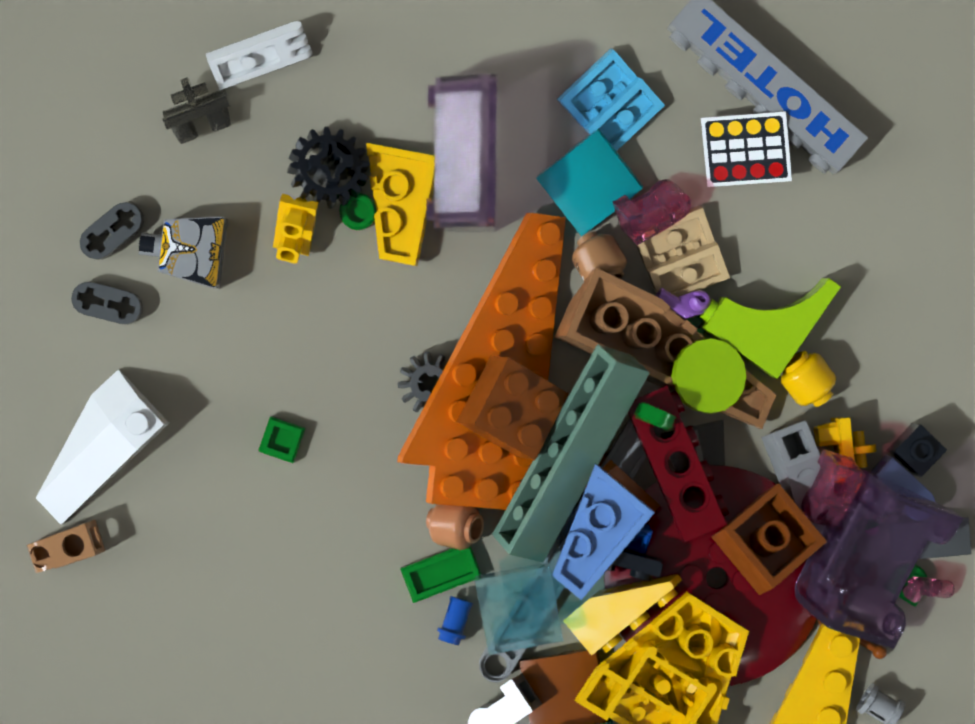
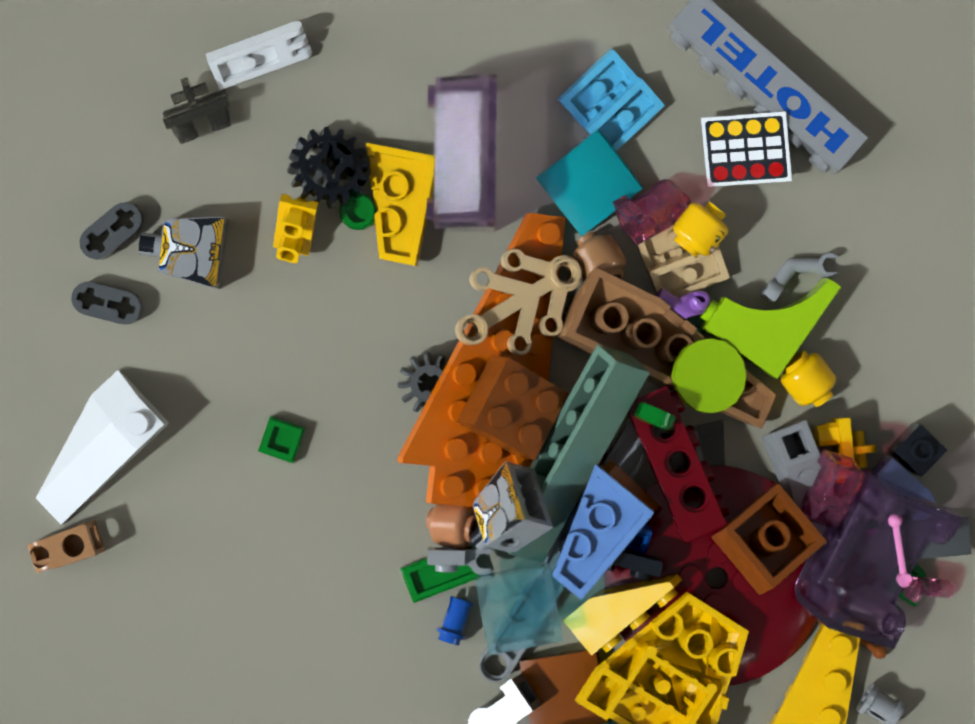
(449, 559): none -> light grey plate
(510, 510): none -> light grey torso
(524, 297): none -> tan plant
(700, 229): none -> yellow head
(792, 266): none -> light grey arm
(903, 576): none -> bright pink hinge

